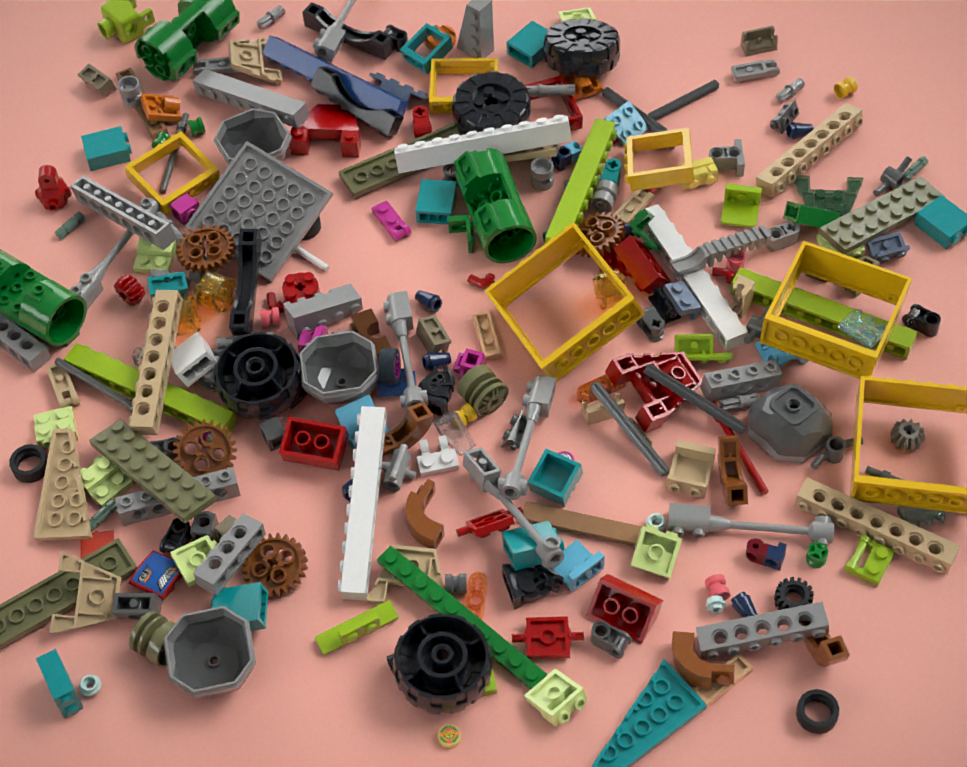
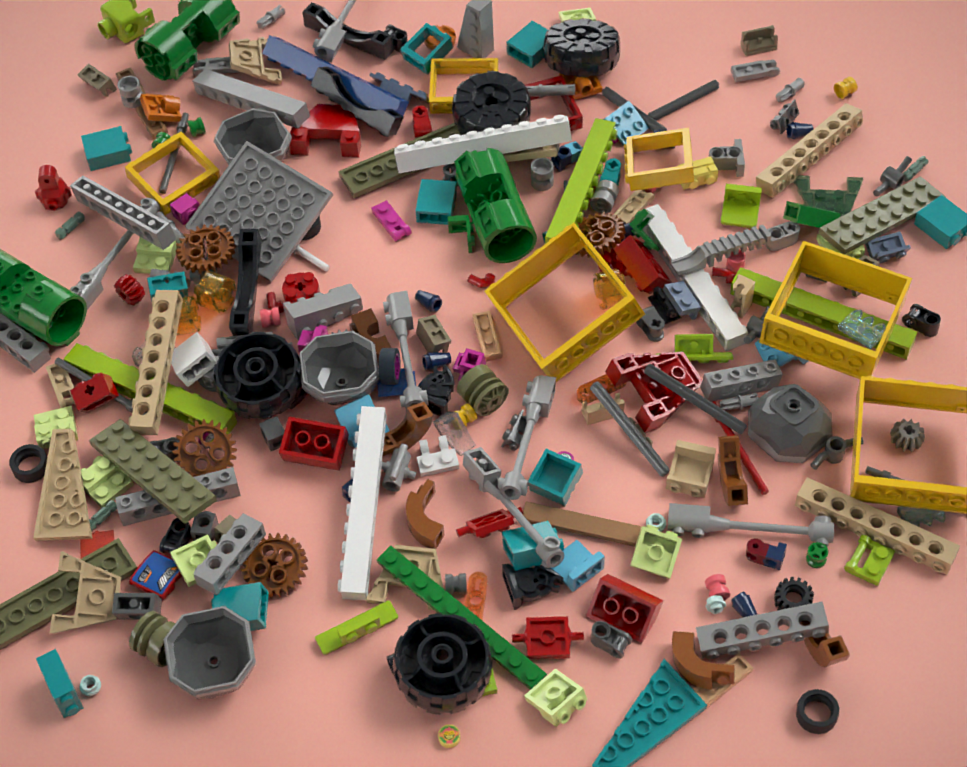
(94, 392): none -> red brick

